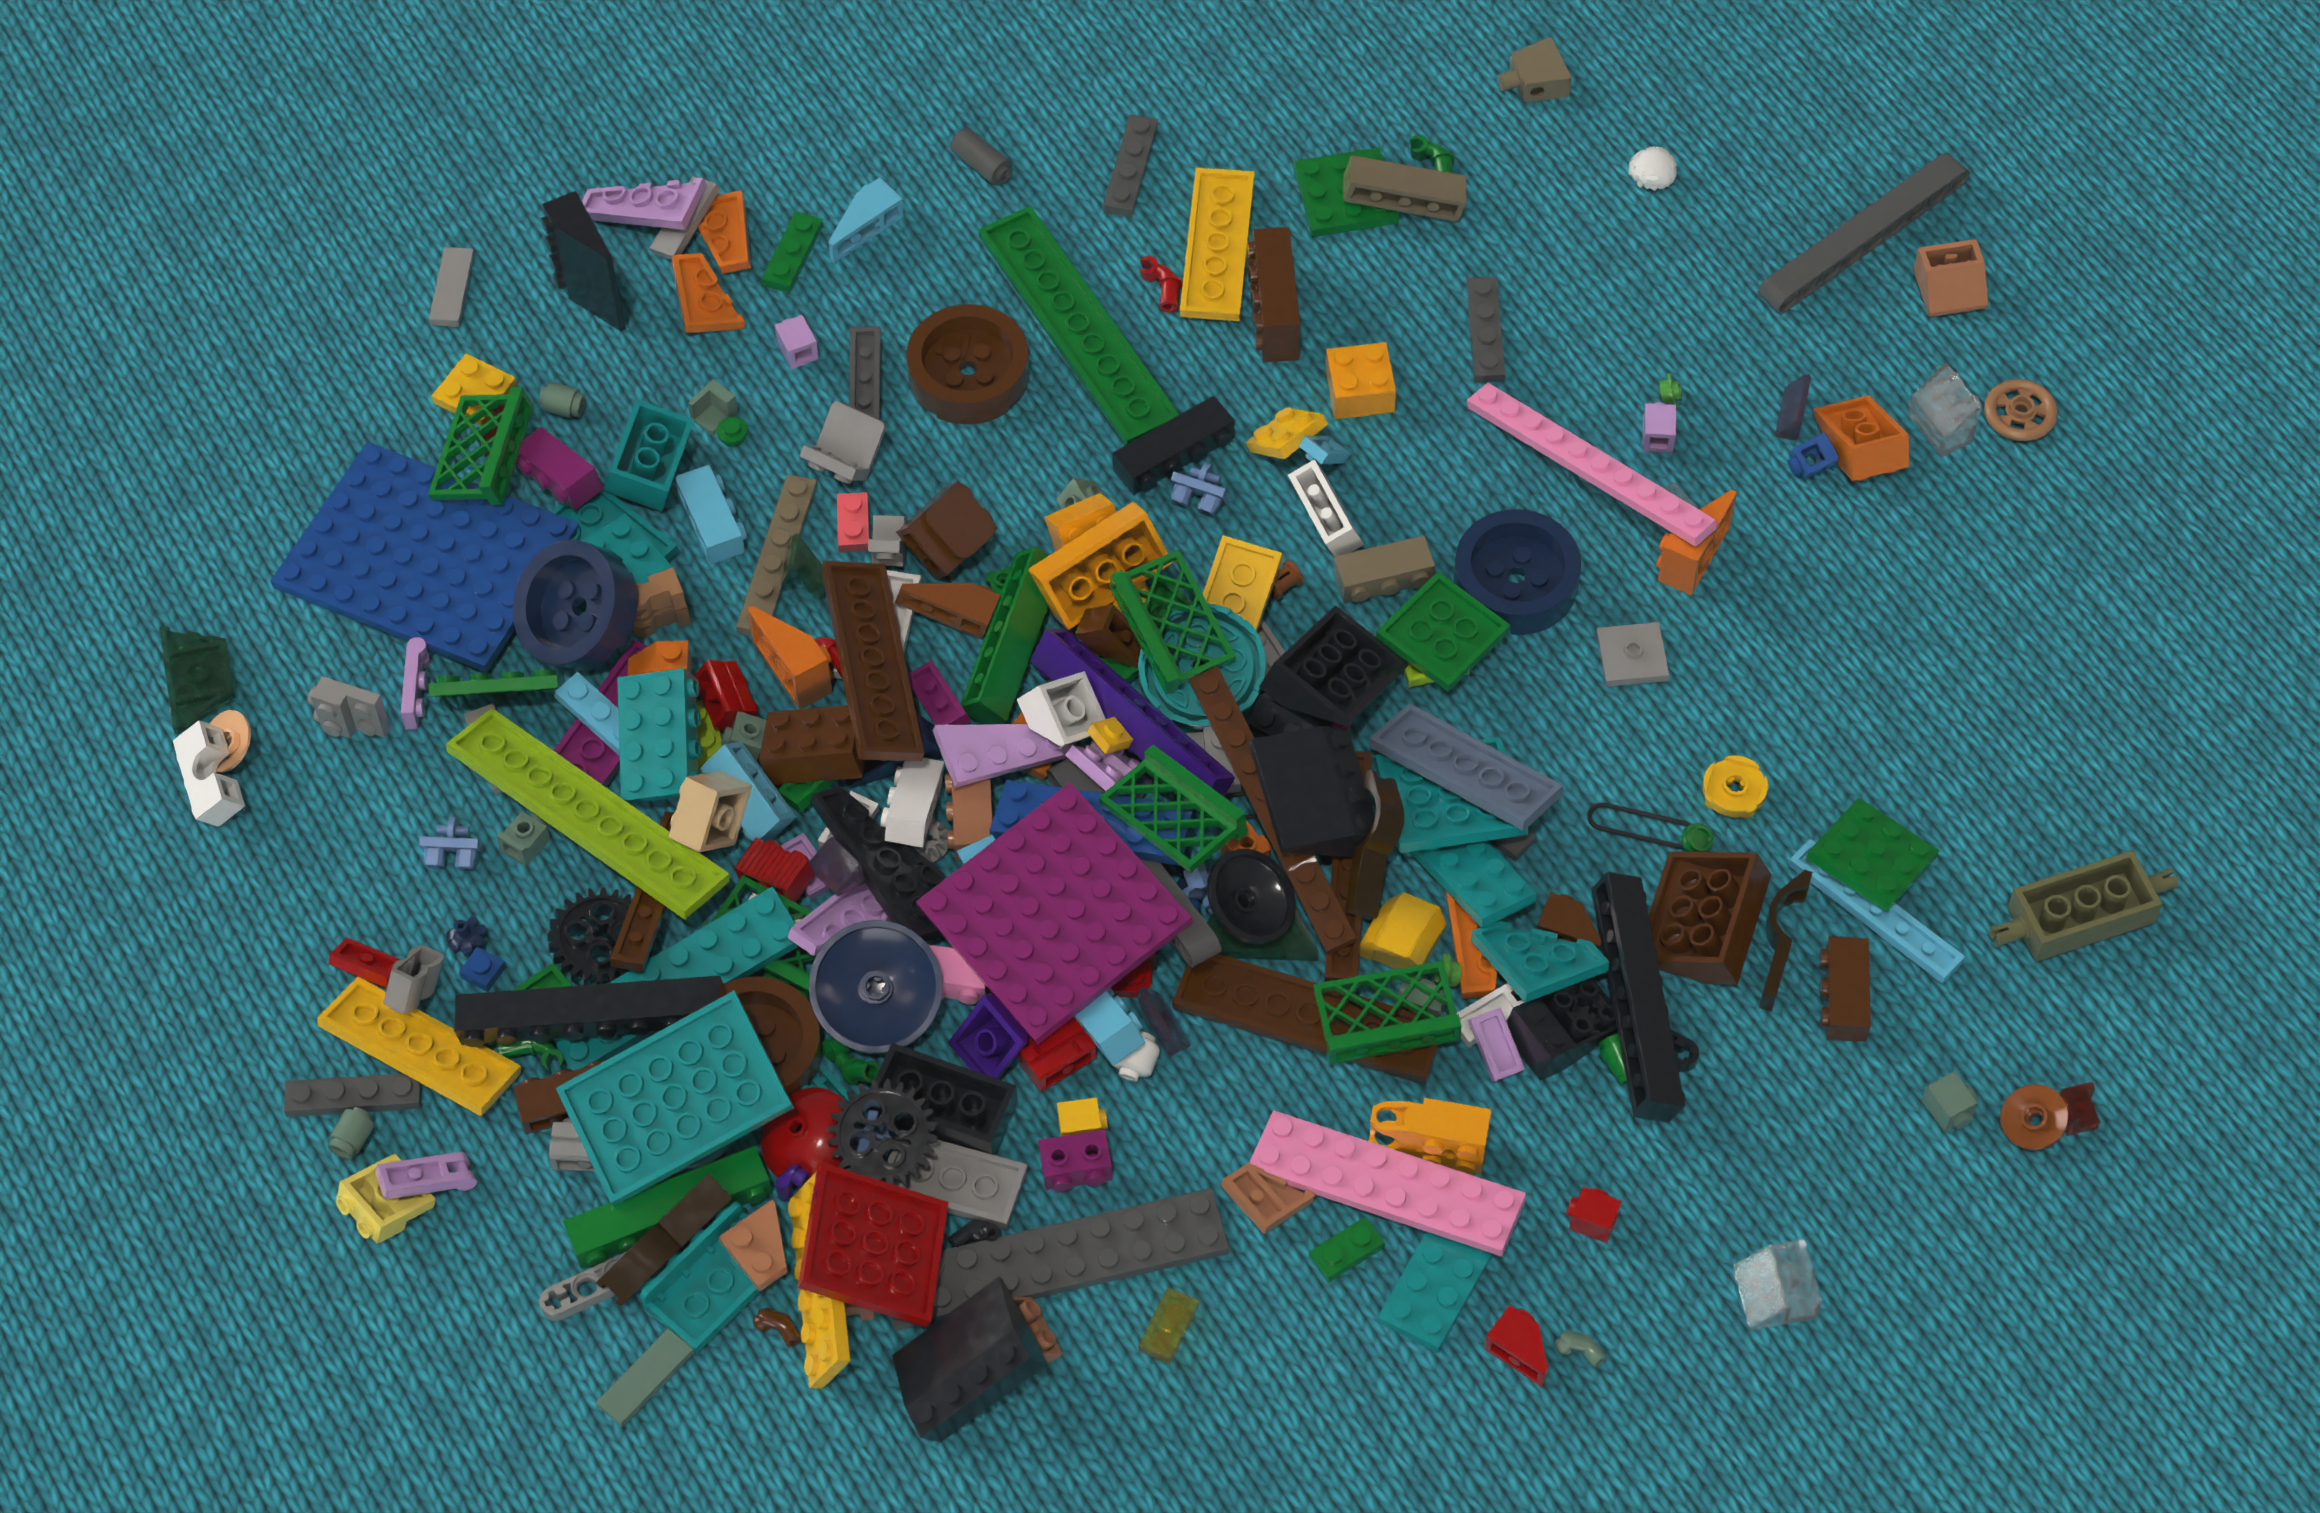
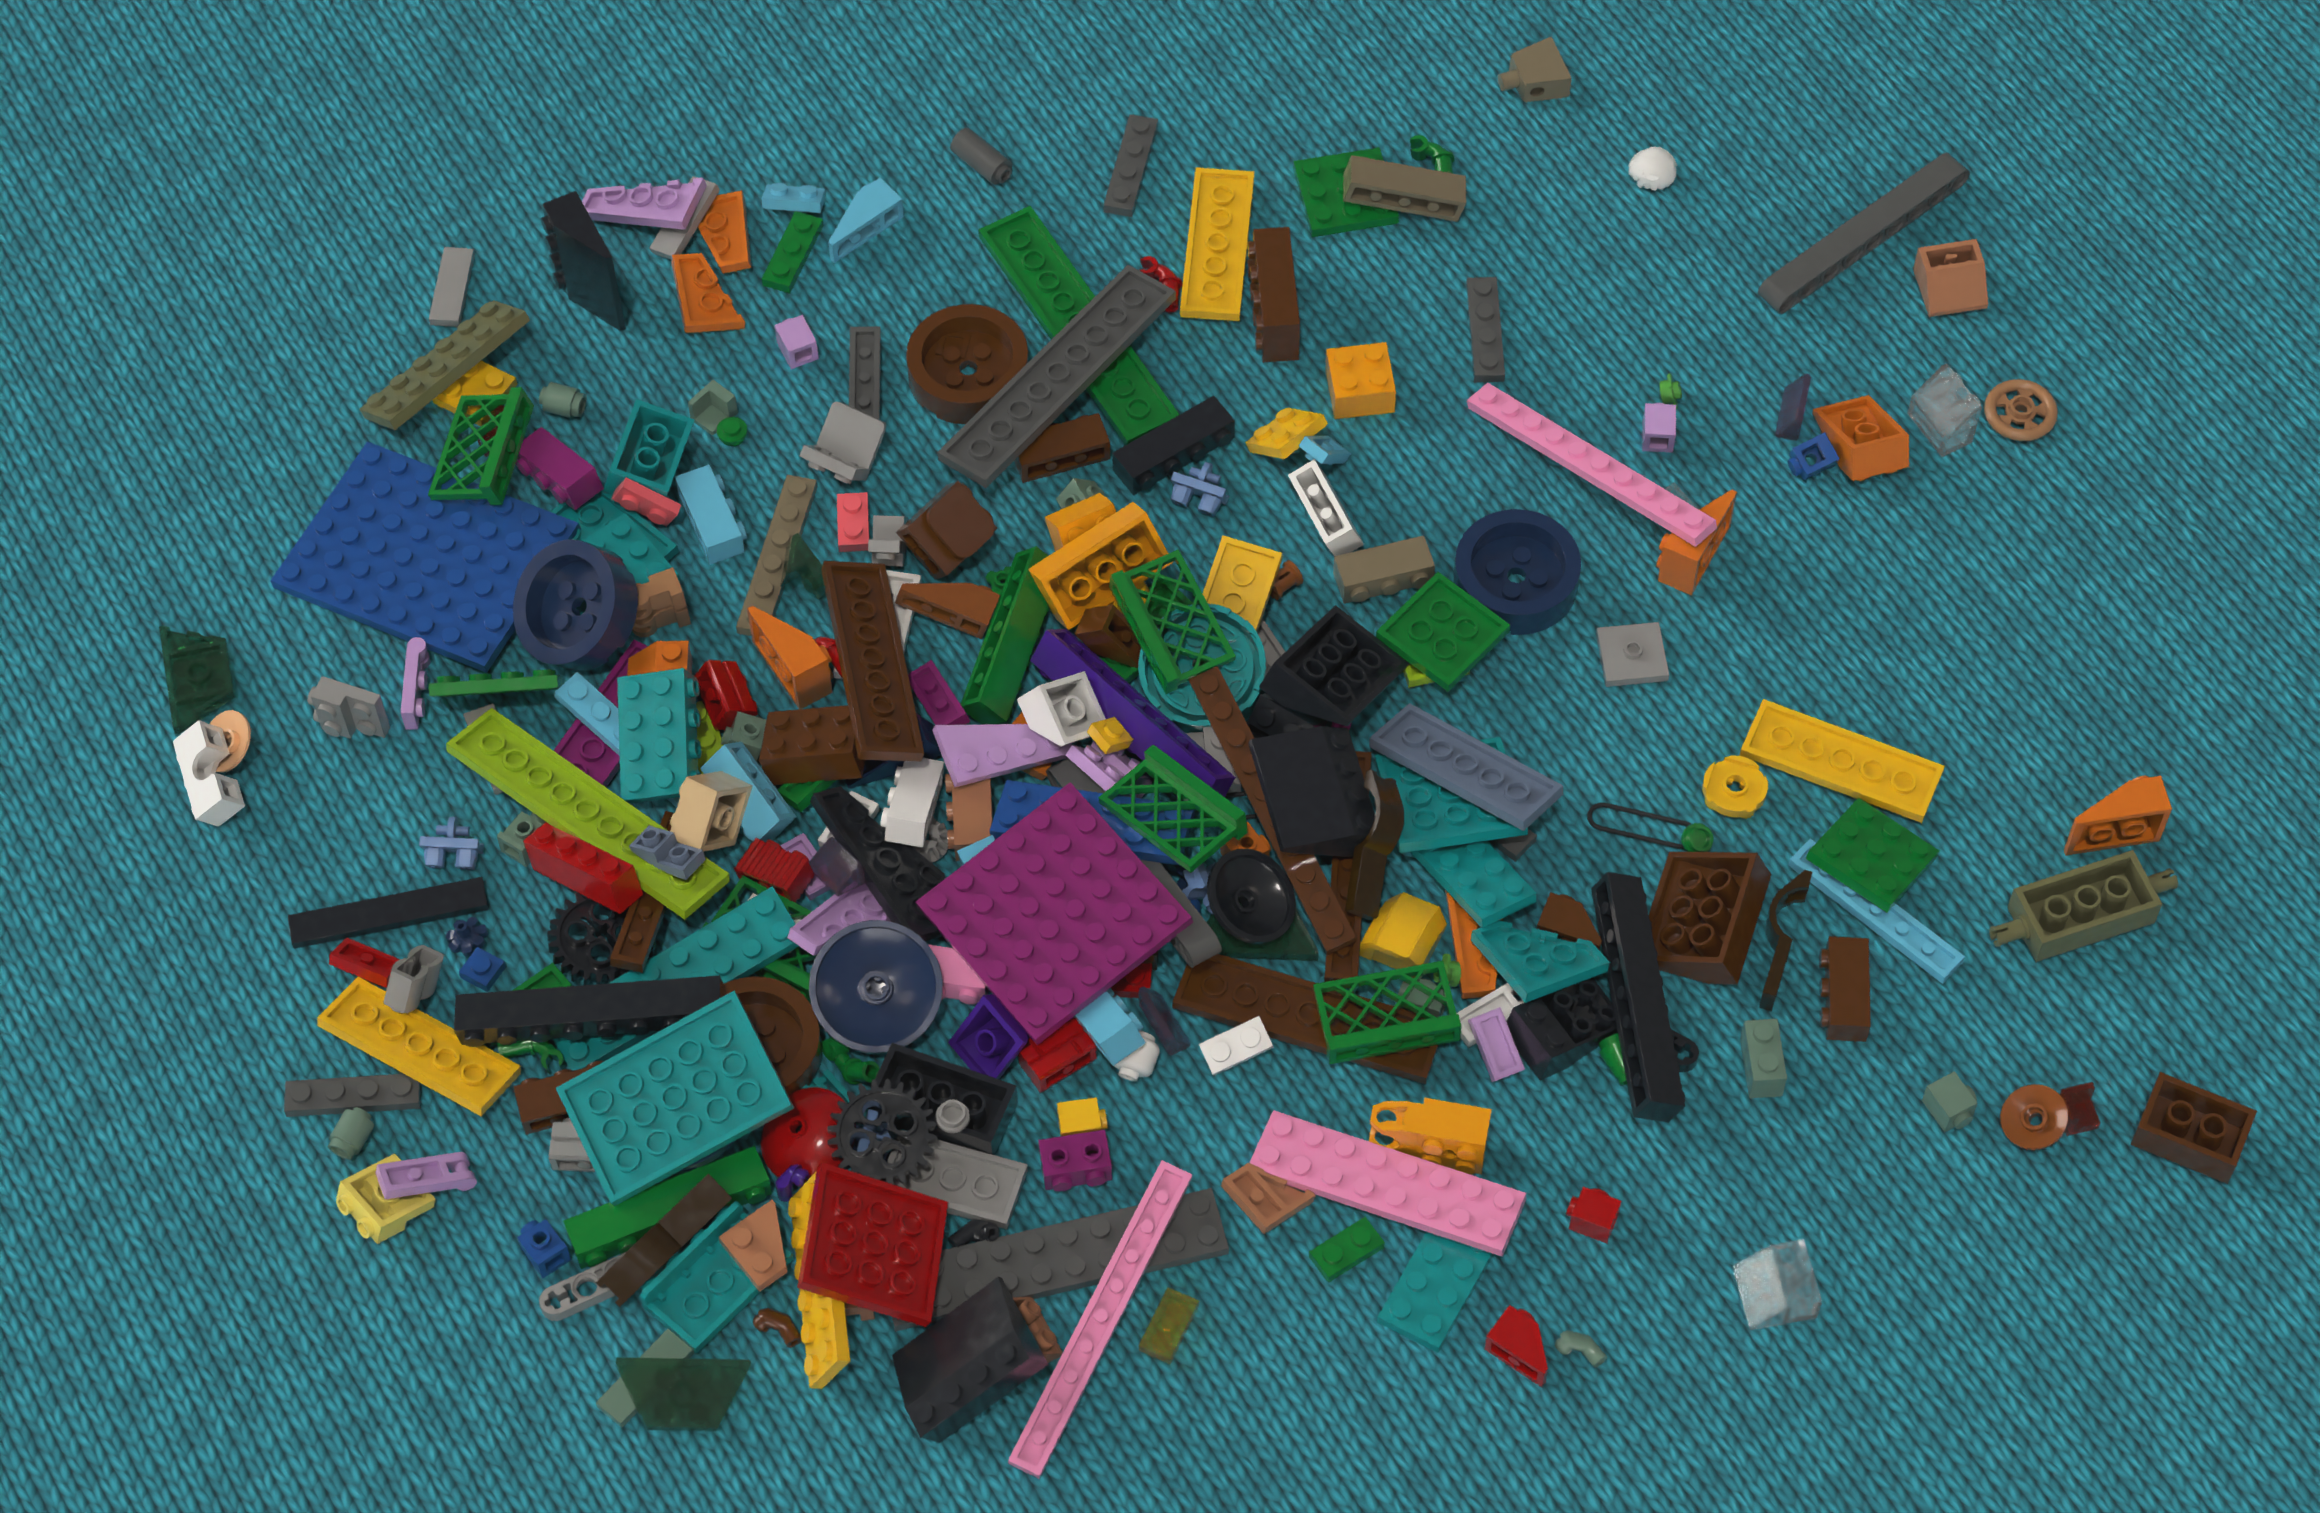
(387, 912): none -> black tile
(444, 364): none -> olive plate
(545, 1256): none -> blue brick
(583, 867): none -> red brick
(646, 502): none -> coral plate
(662, 851): none -> sand blue slope
(682, 1391): none -> clear green wing
(793, 198): none -> medium azure plate
(952, 1116): none -> light grey plate
(1056, 376): none -> dark grey plate
(1065, 448): none -> reddish brown brick
(1099, 1320): none -> bright pink plate
(1236, 1045): none -> white plate
(1763, 1058): none -> sand green brick
(1842, 760): none -> yellow plate
(2123, 818): none -> orange slope
(2194, 1127): none -> reddish brown brick

